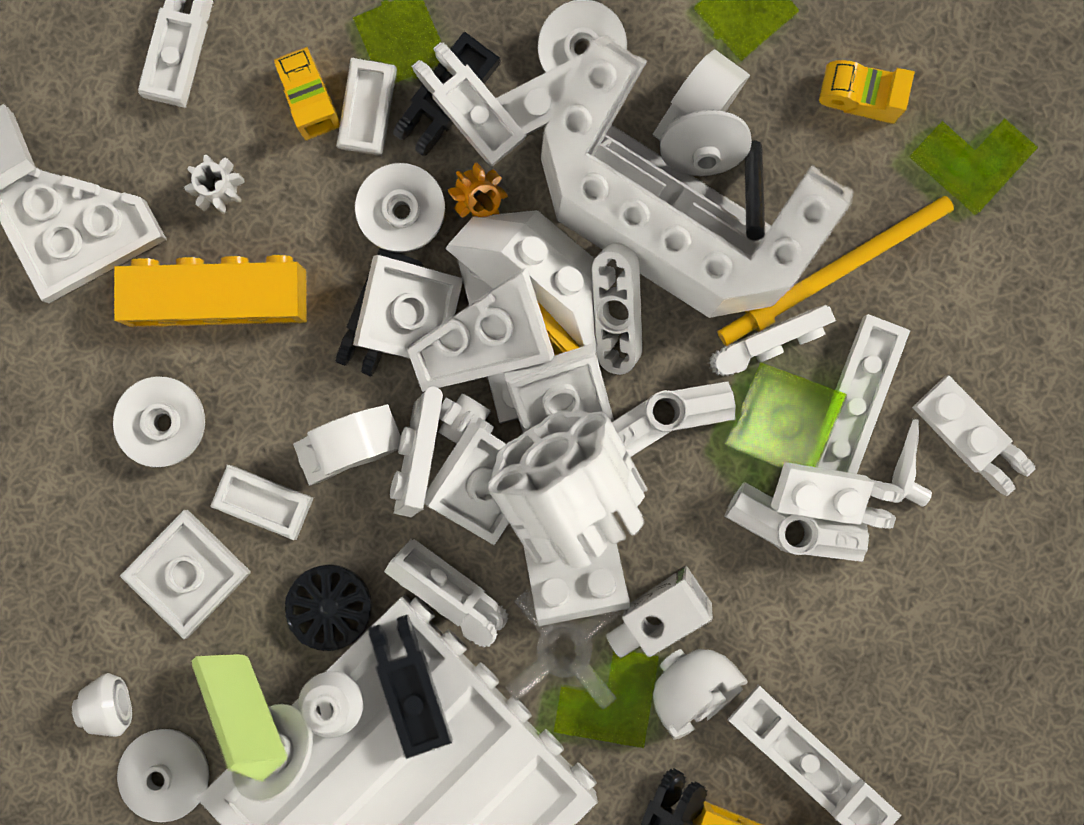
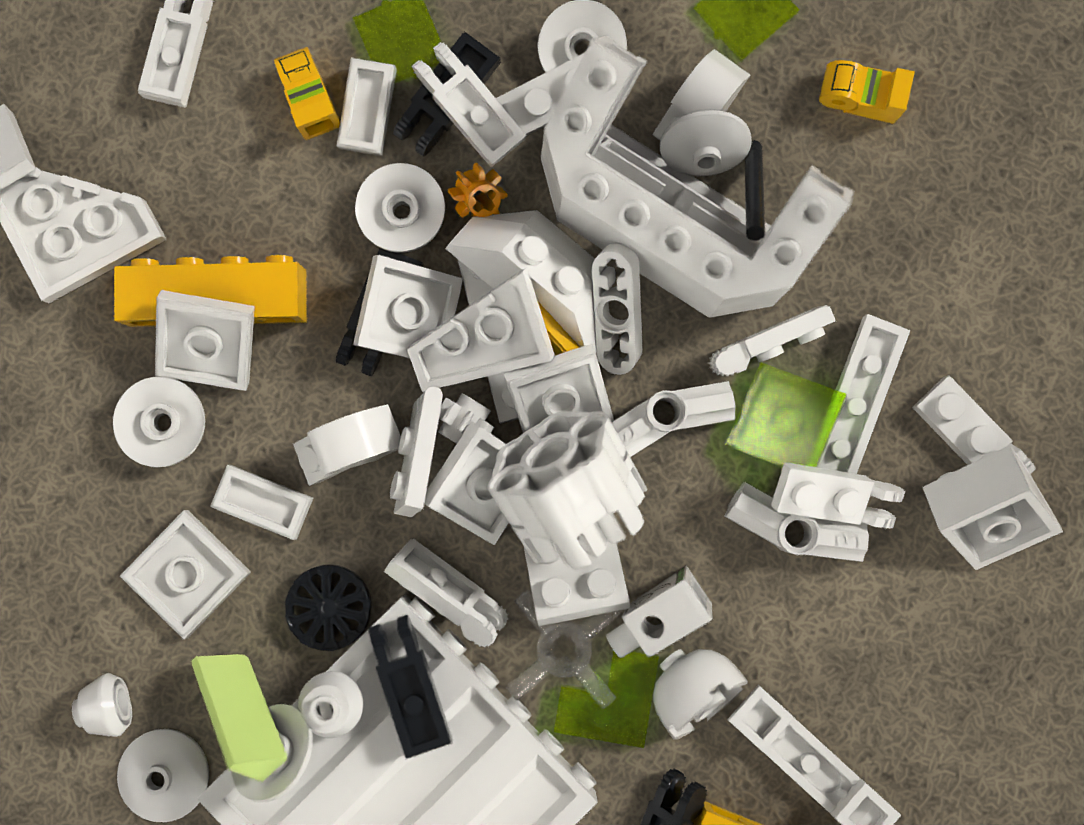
(202, 179): white gear -> none
(203, 340): none -> white tile
(764, 317): yellow bar -> none
(905, 470): white bar -> none
(972, 173): clear neon green tile -> none
(991, 508): none -> white slope

